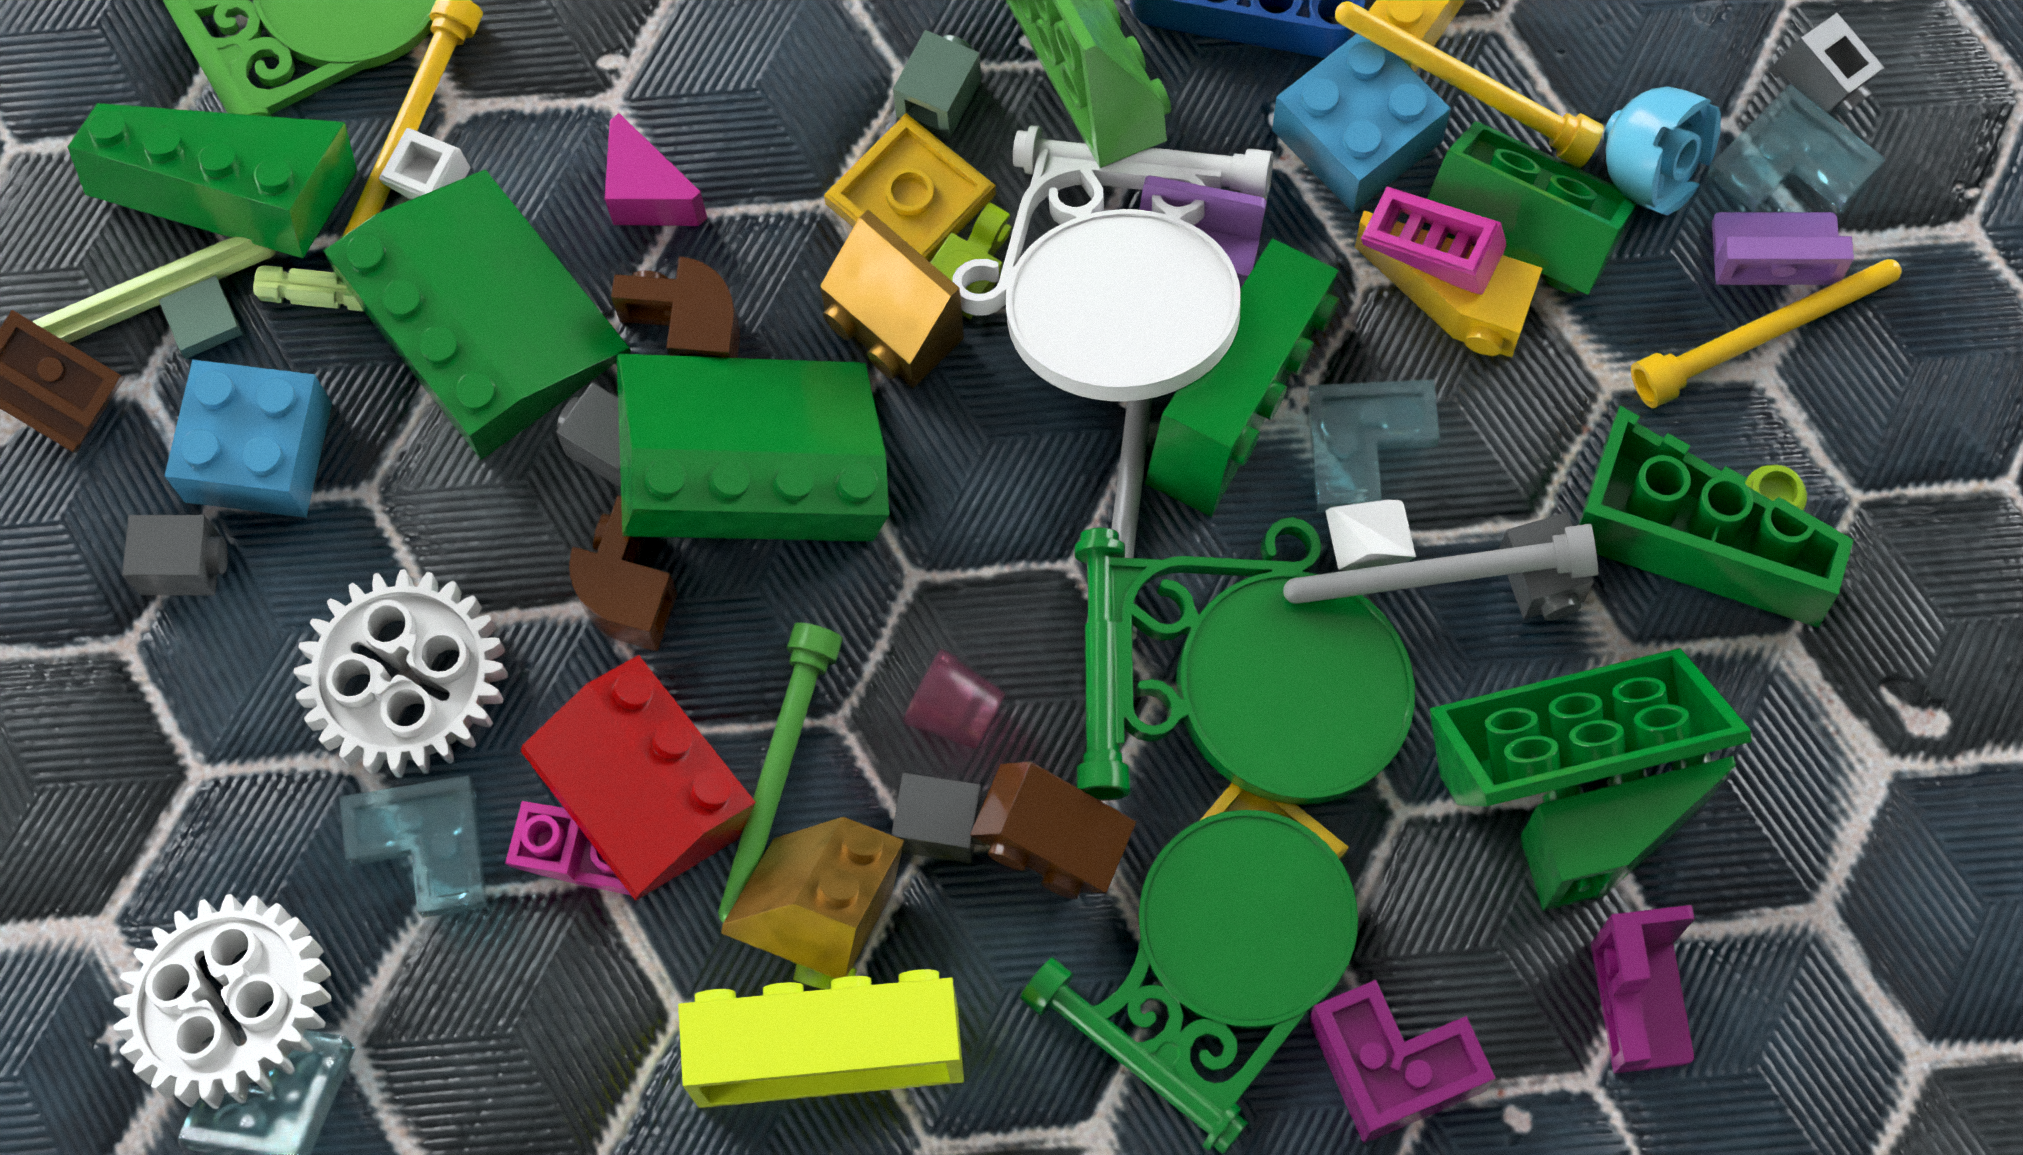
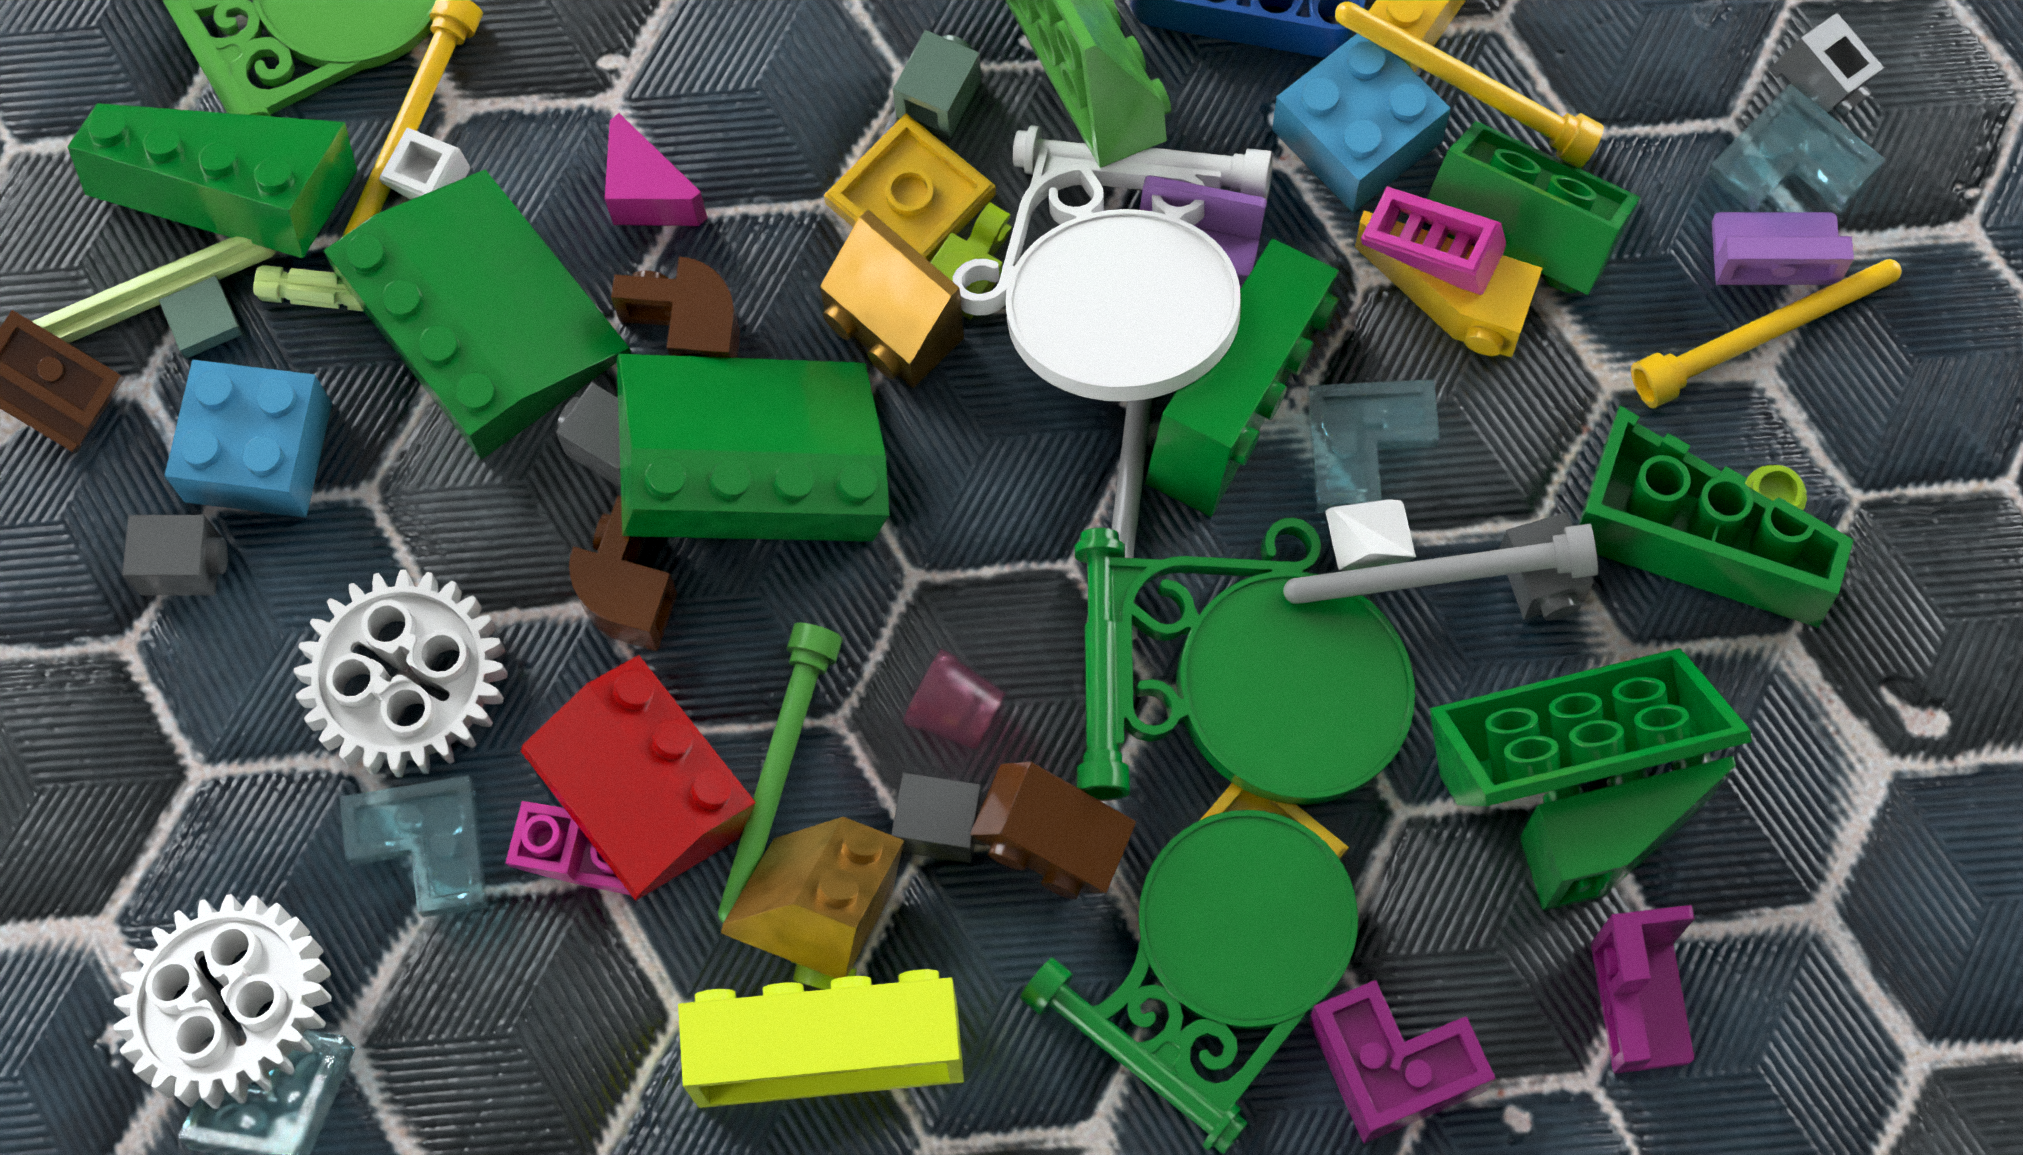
(1658, 146): medium azure cylinder -> none

